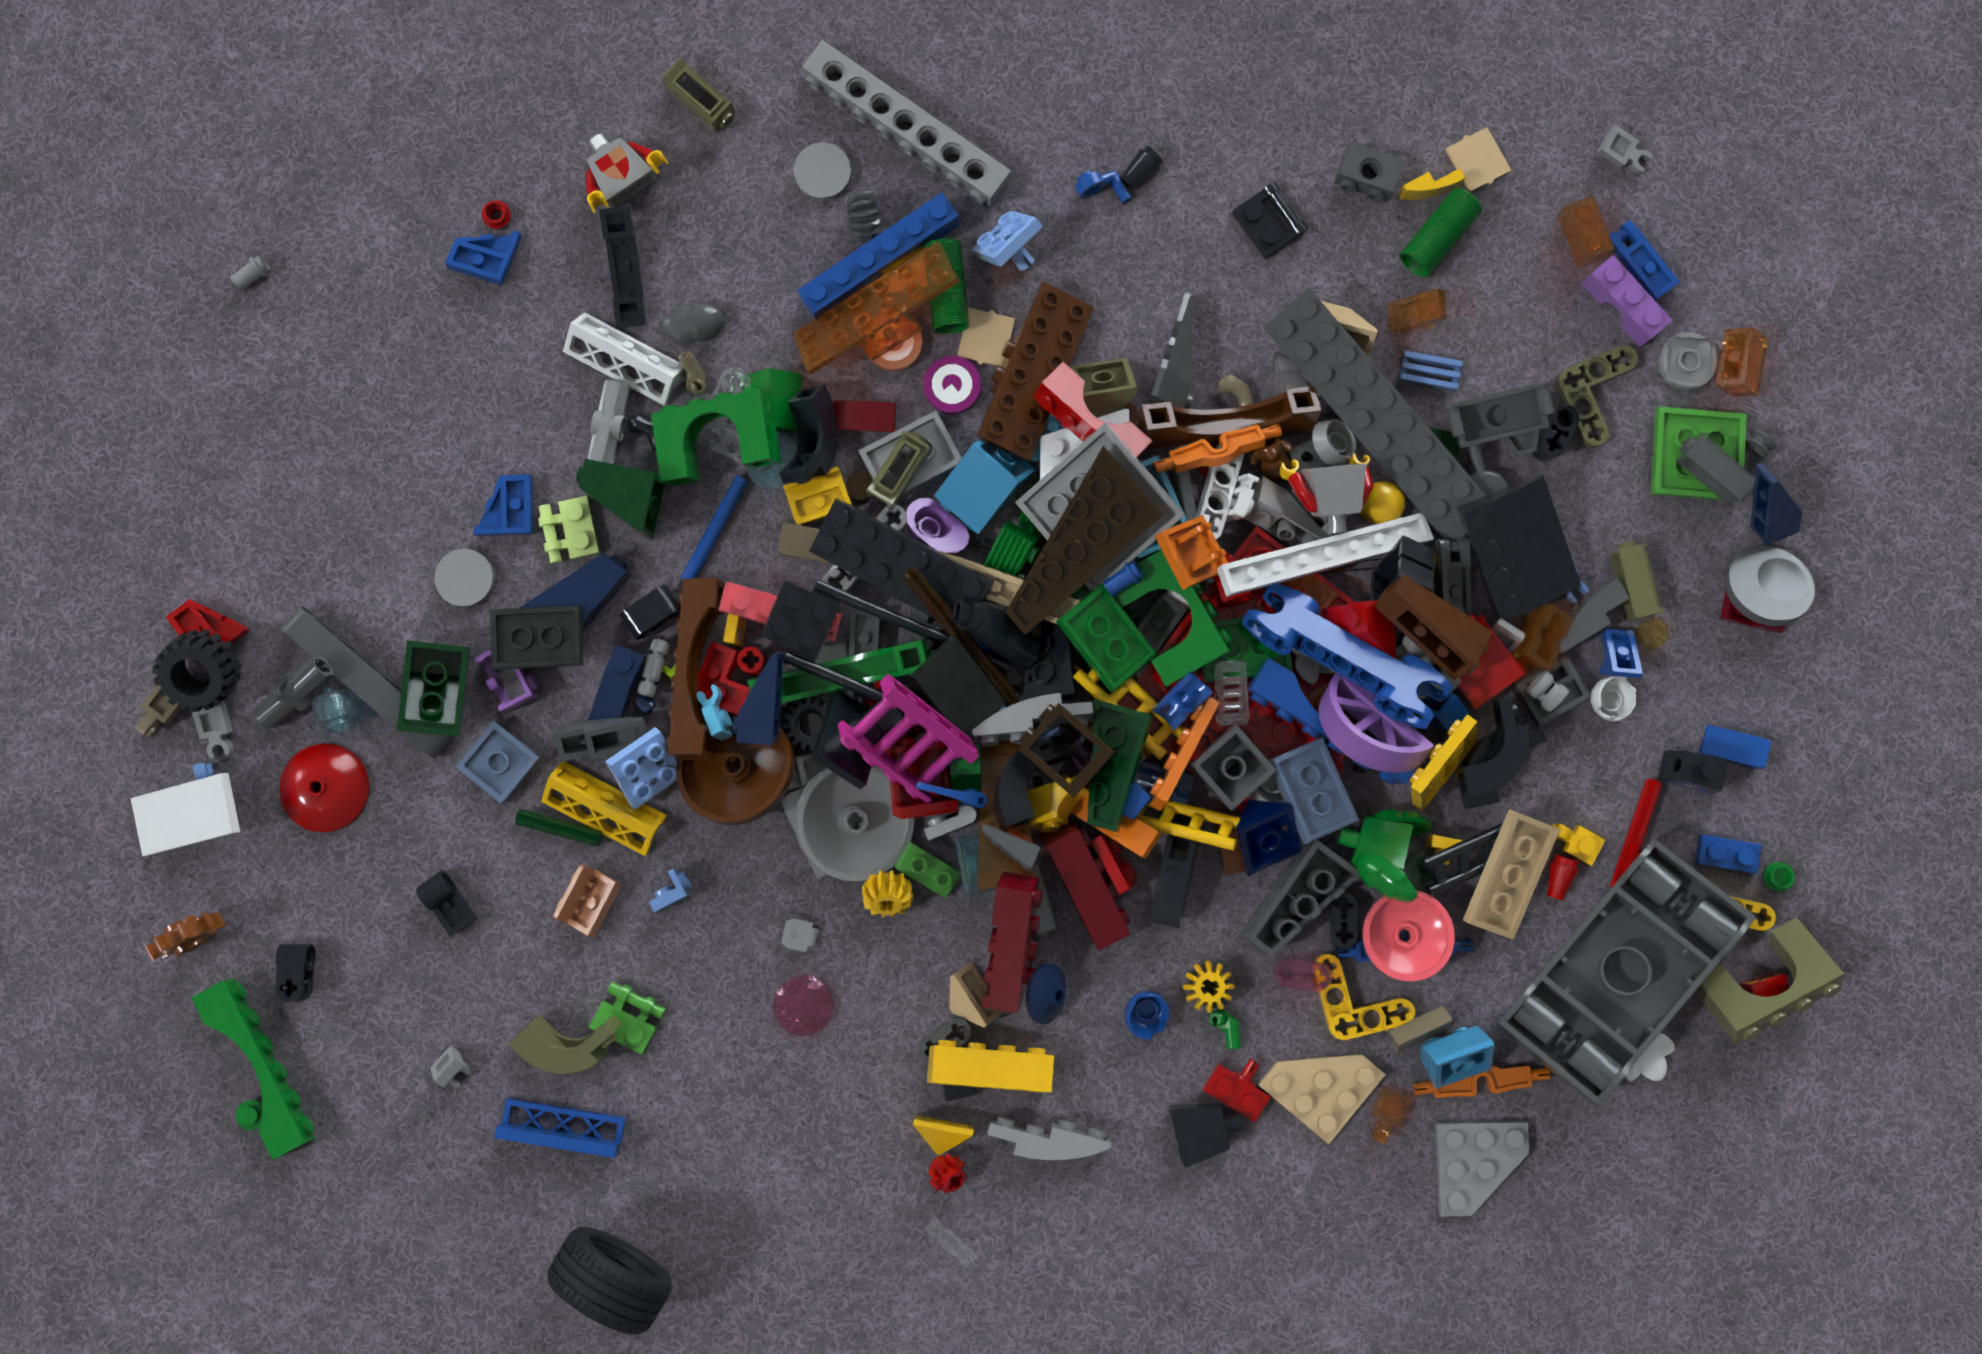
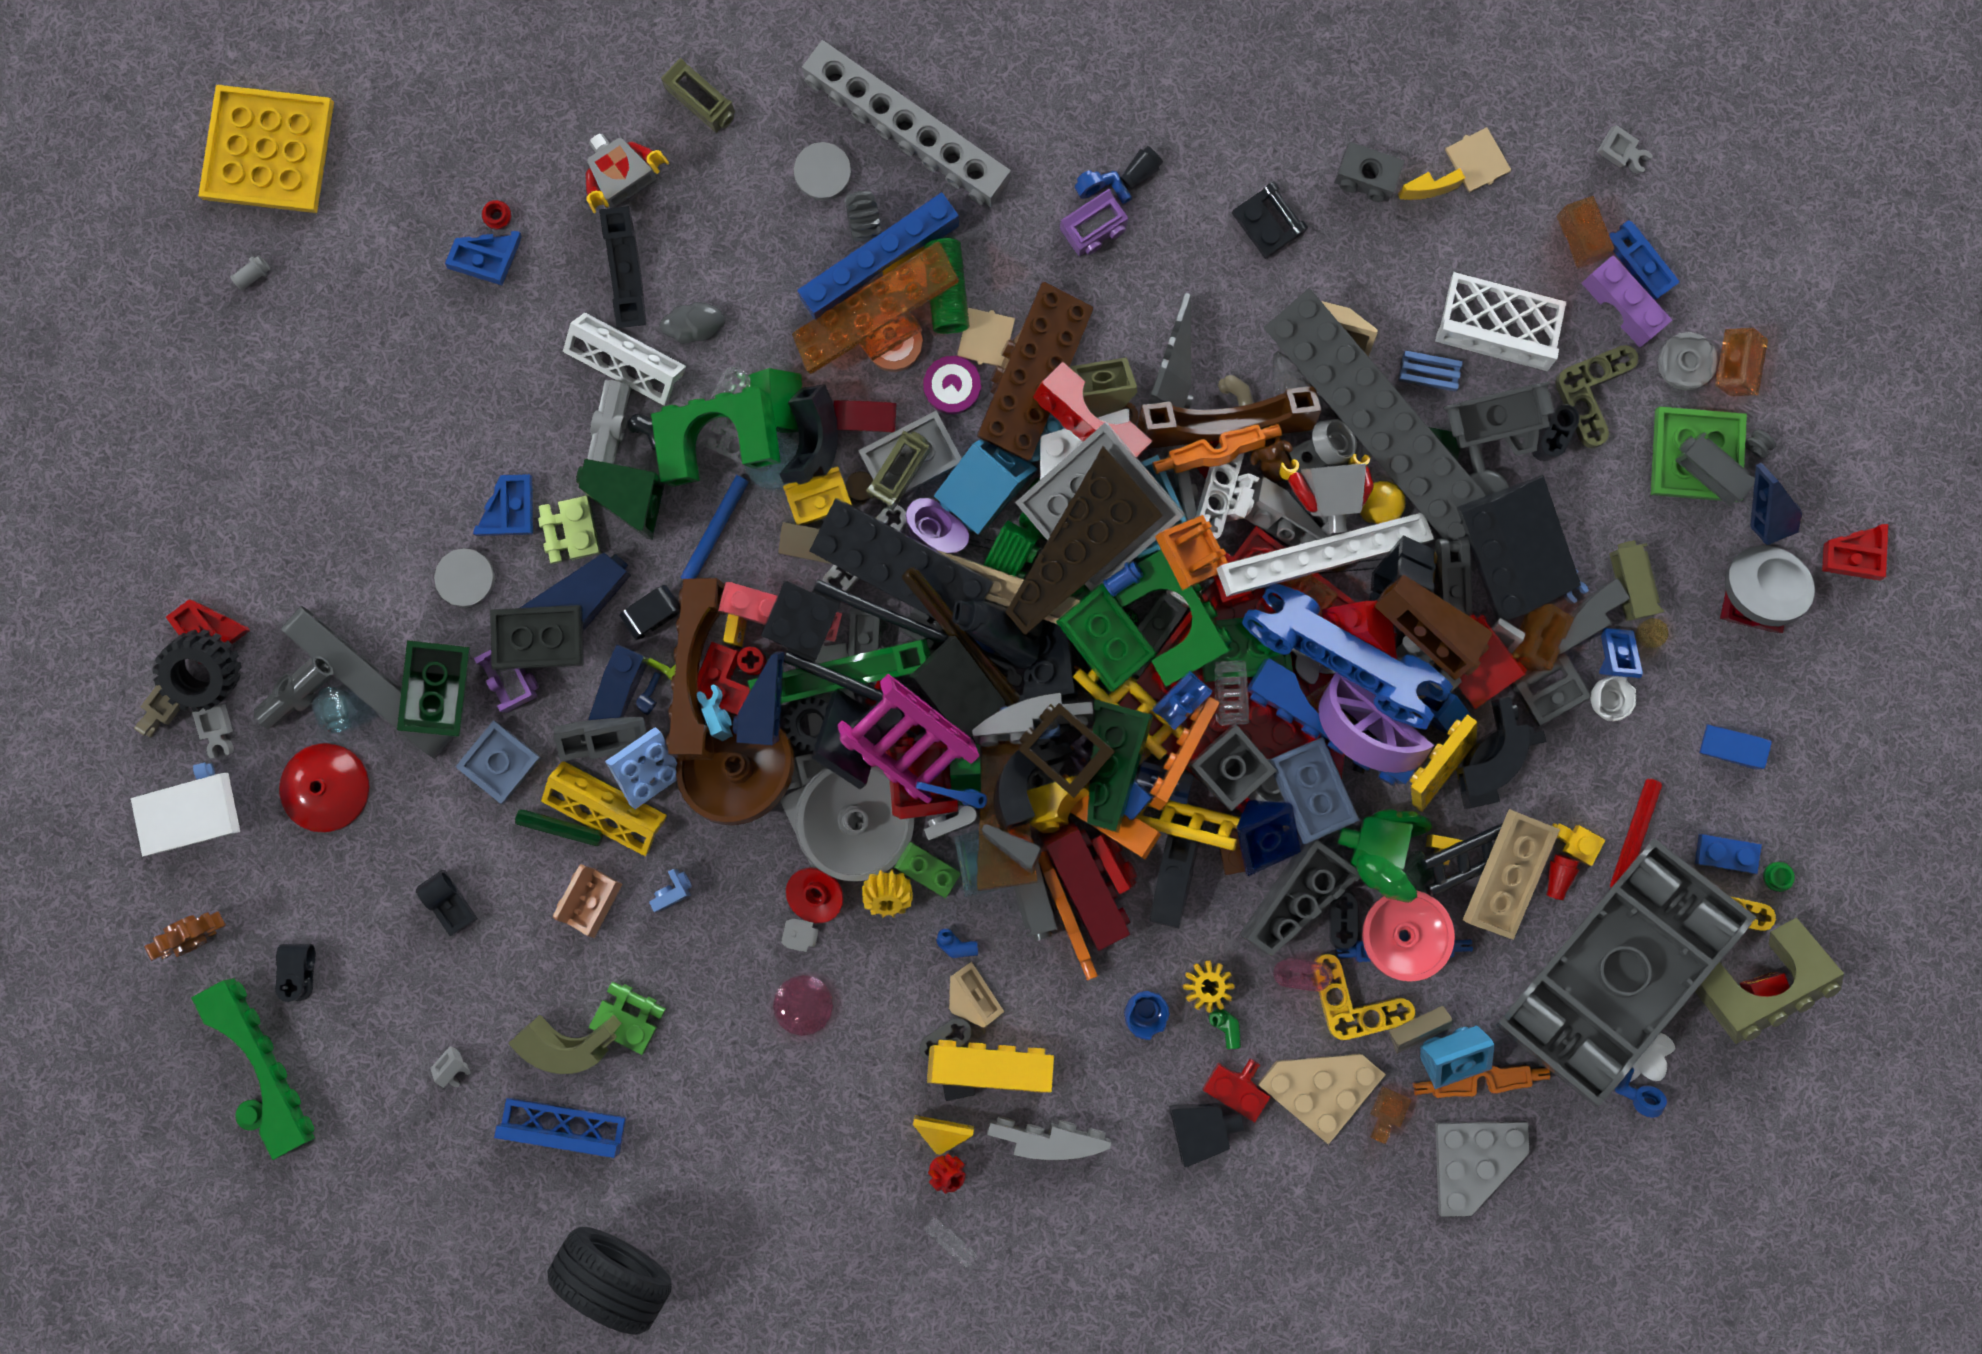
(266, 148): none -> yellow plate
(653, 668): light grey axle -> none
(694, 374): dark tan arm -> none
(808, 903): none -> red dish
(954, 947): none -> blue arm
(1007, 240): light blue plate -> none
(1012, 941): dark red wedge -> none
(1046, 993): dark blue dish -> none
(1067, 916): none -> orange piece
(1094, 224): none -> medium lavender window
(1417, 311): clear orange slope -> none
(1437, 237): green piece -> none
(1501, 344): none -> white fence
(1547, 691): light grey wheel -> none
(1646, 1100): none -> blue plate
(1696, 771): black torso -> none
(1859, 554): none -> red wing

